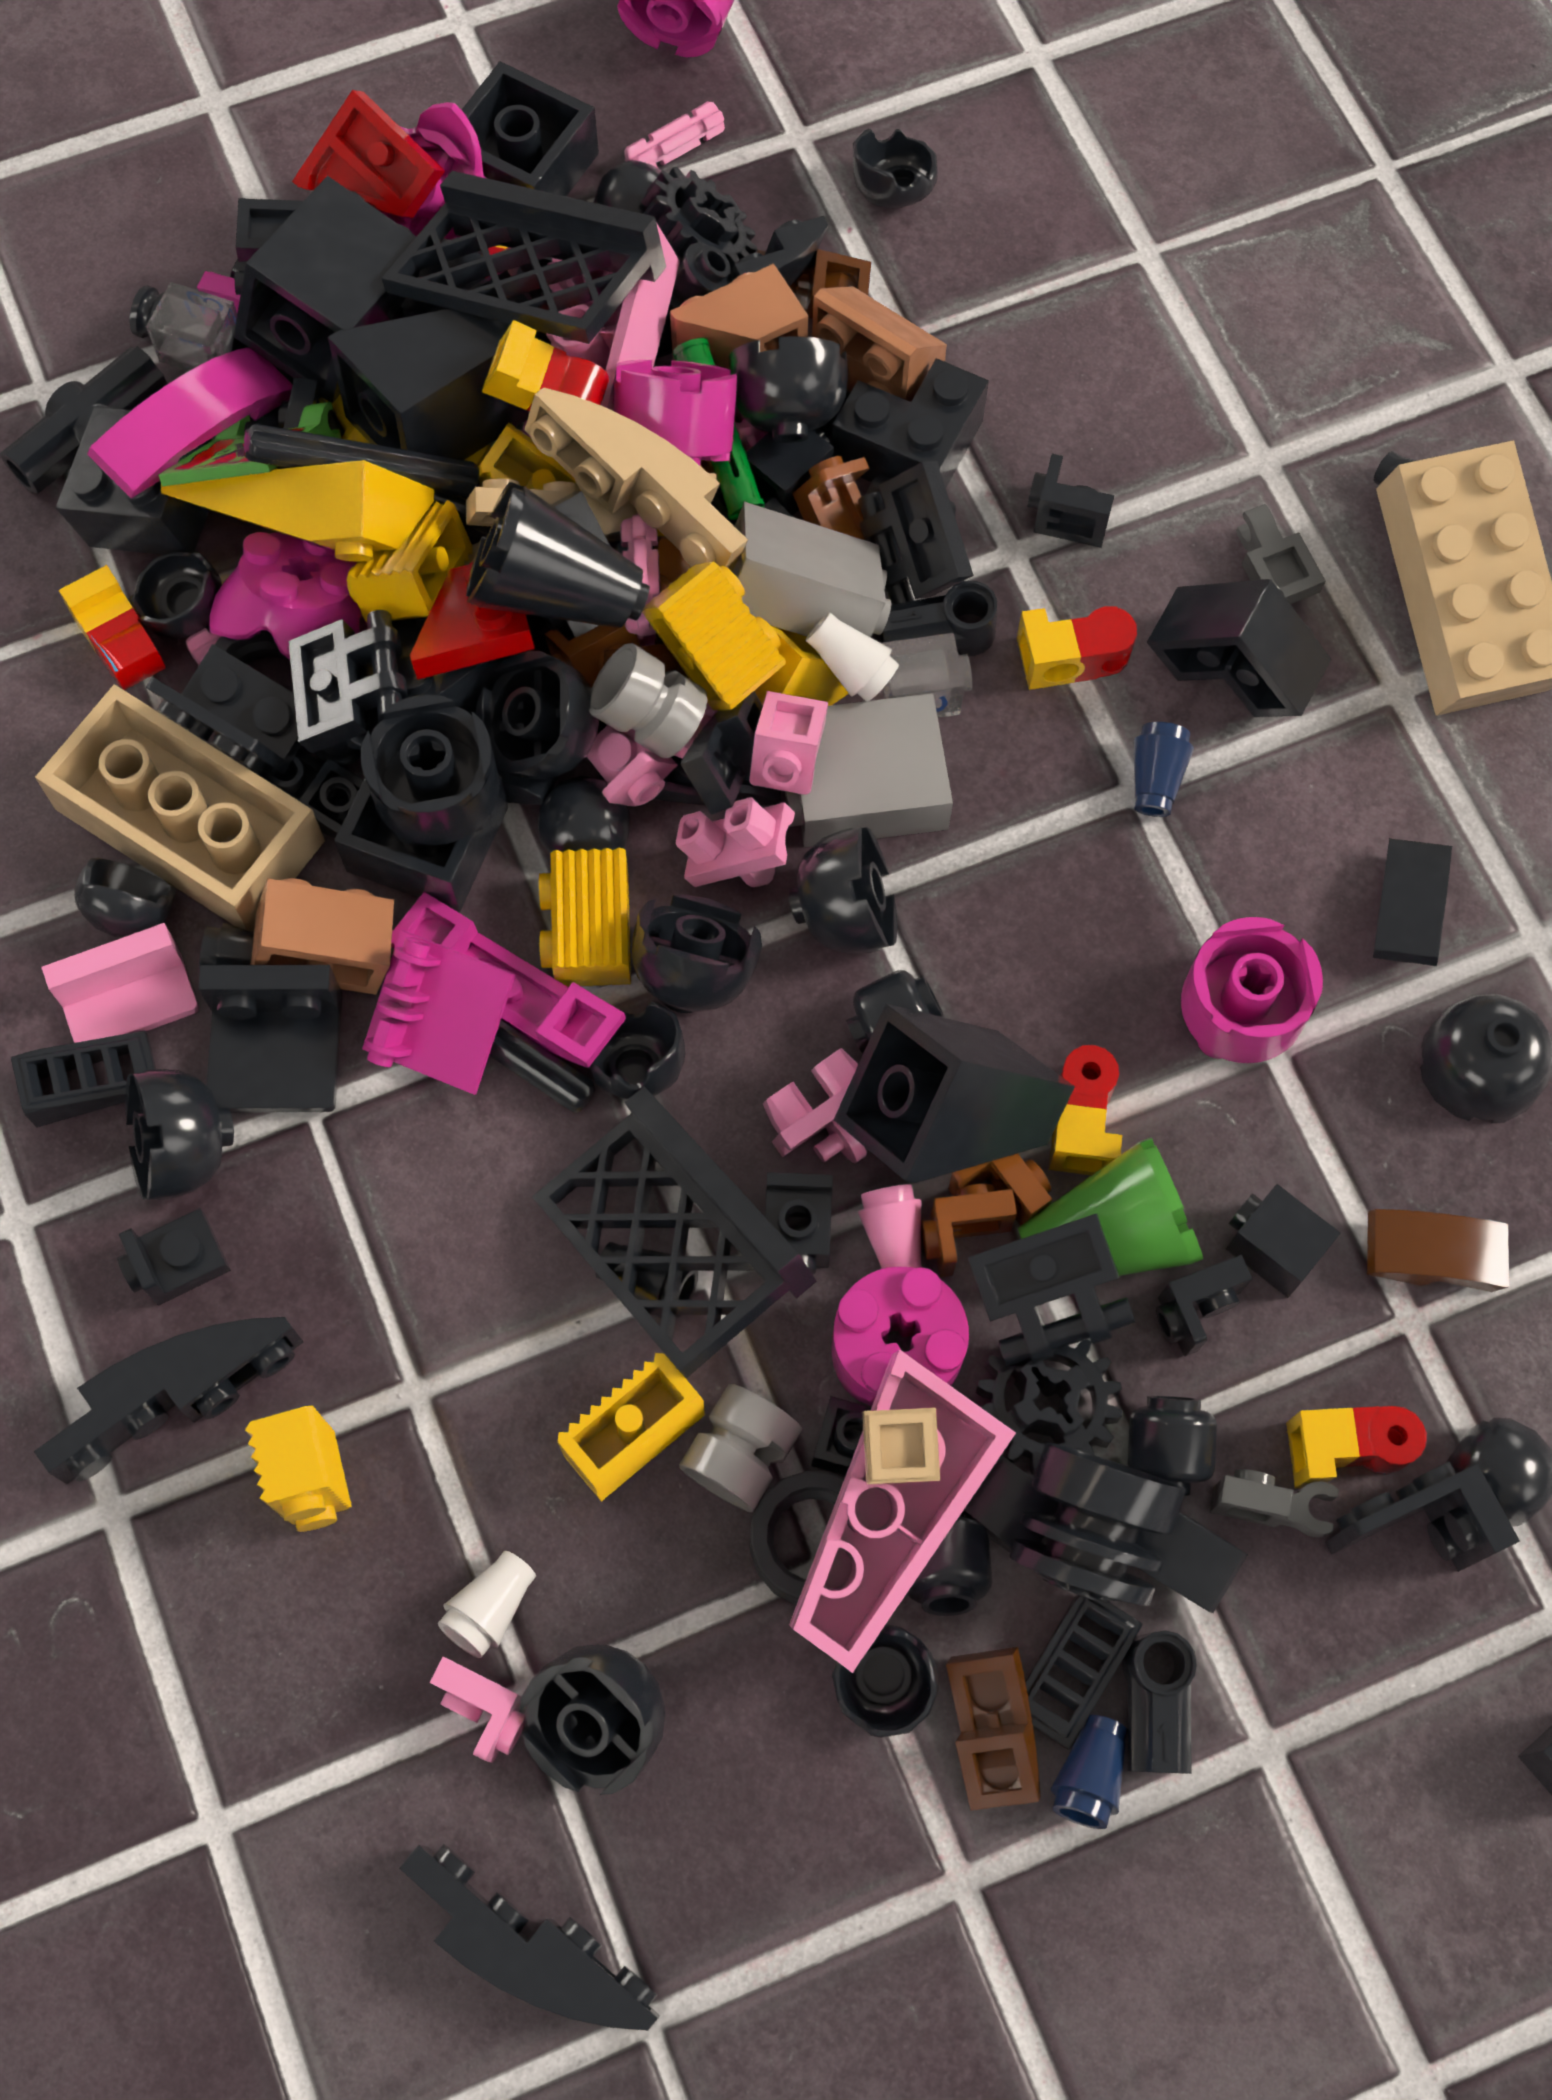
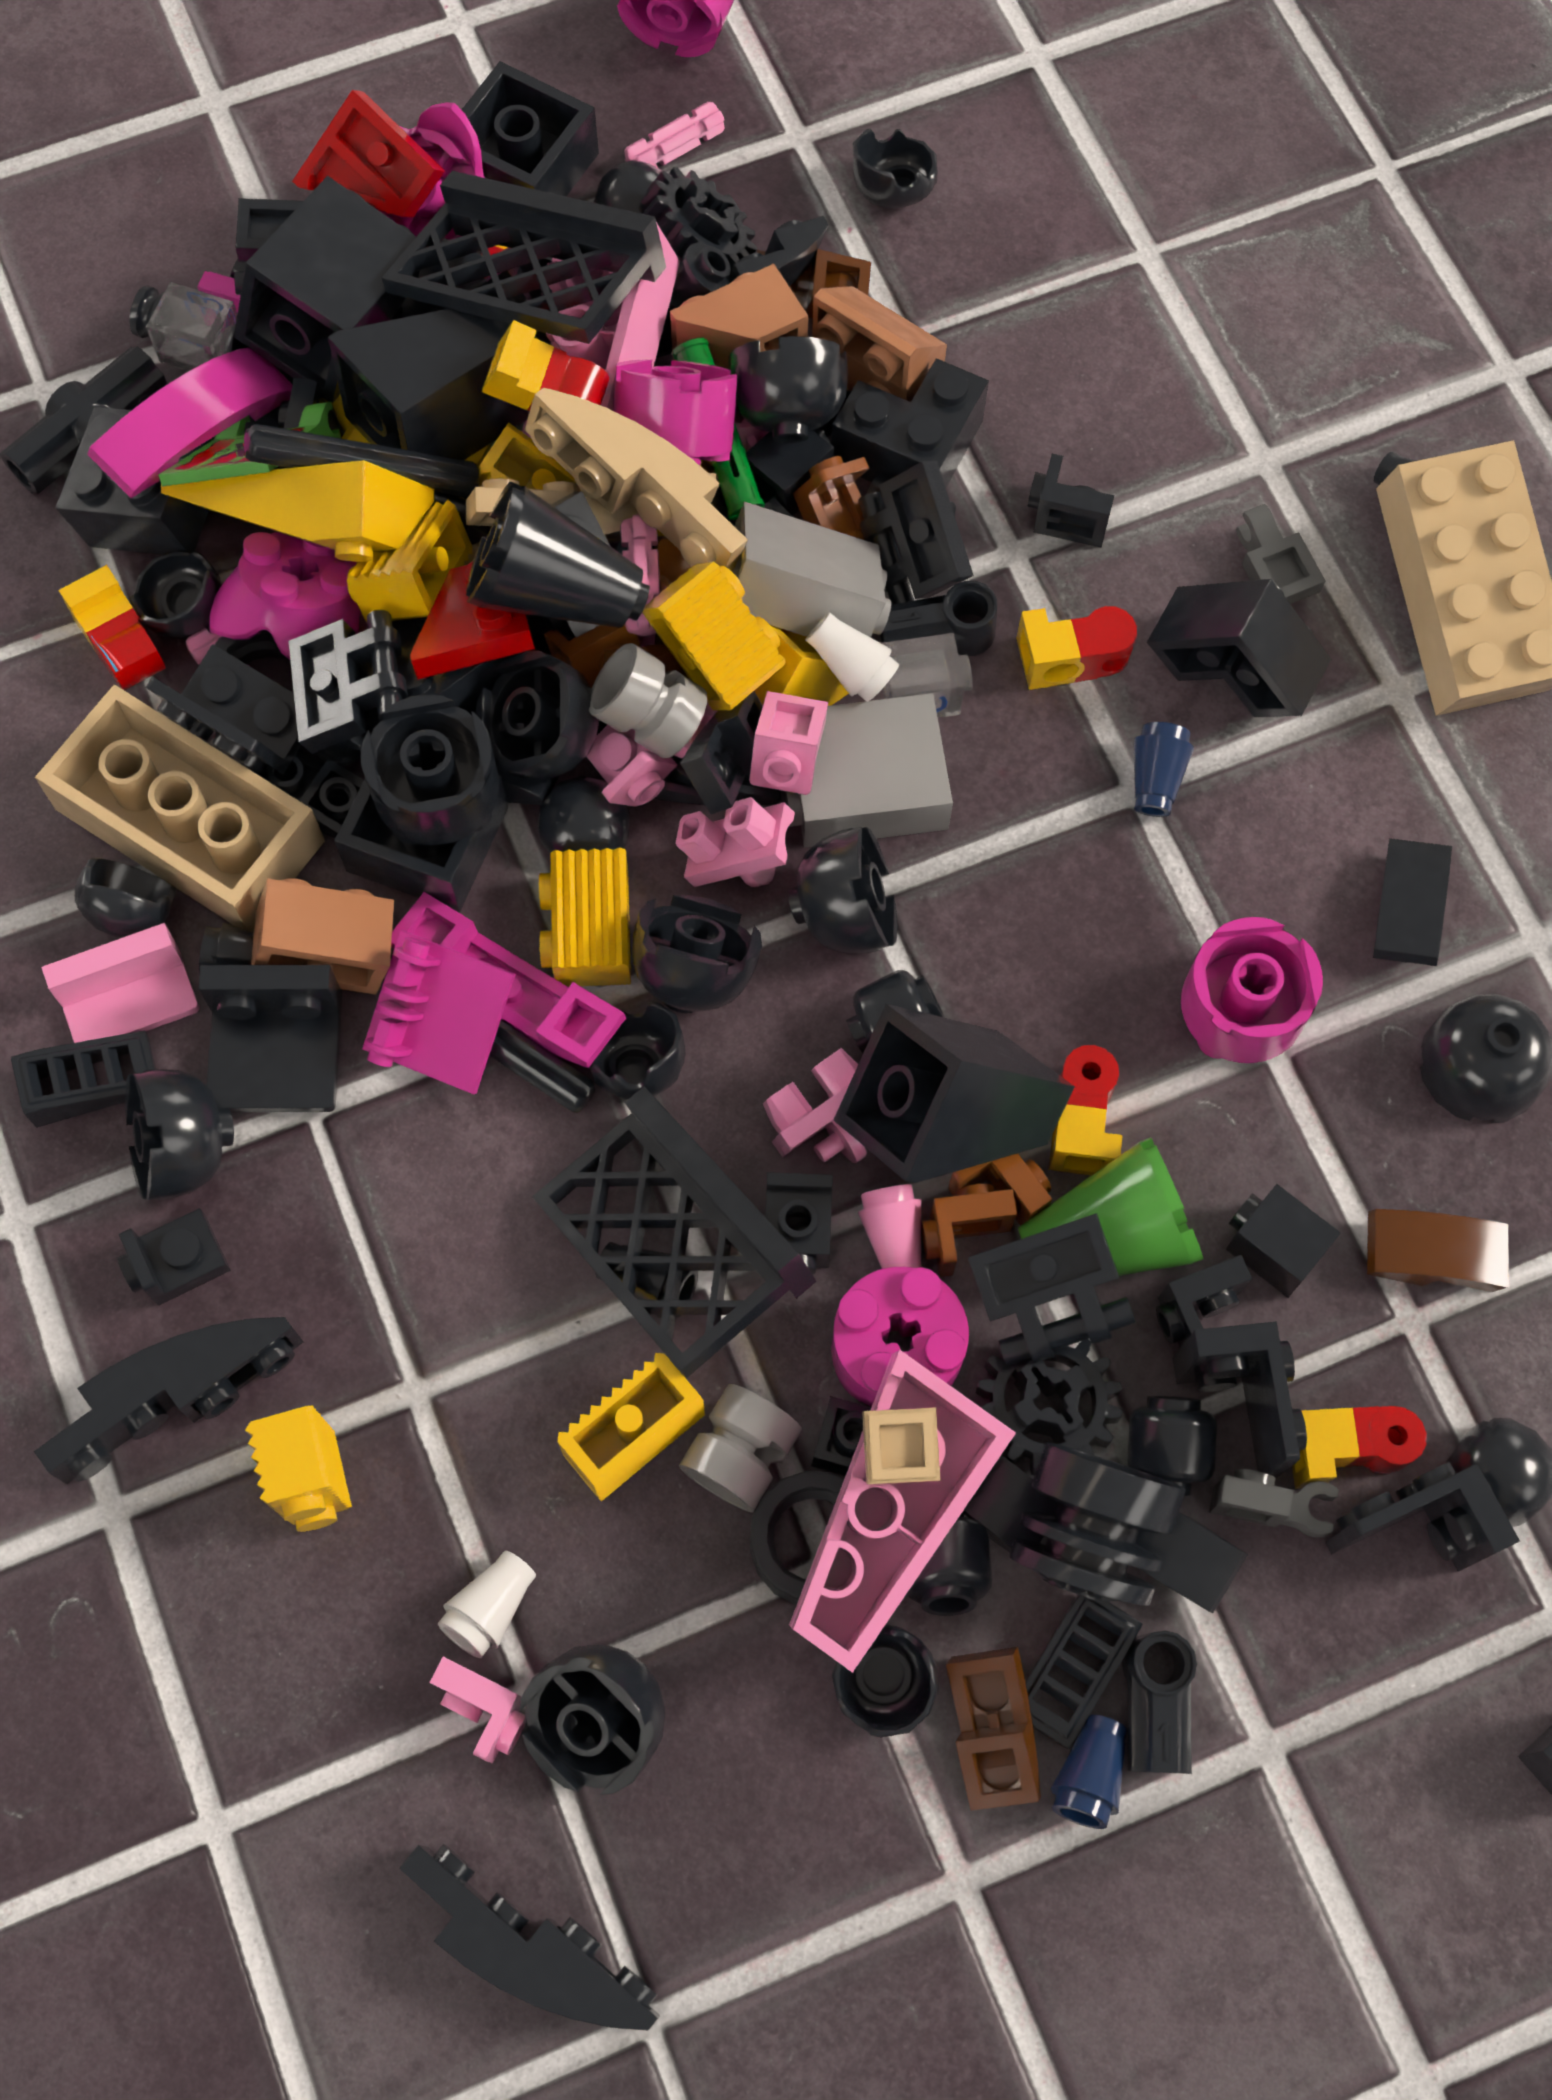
(1265, 1364): none -> black bracket

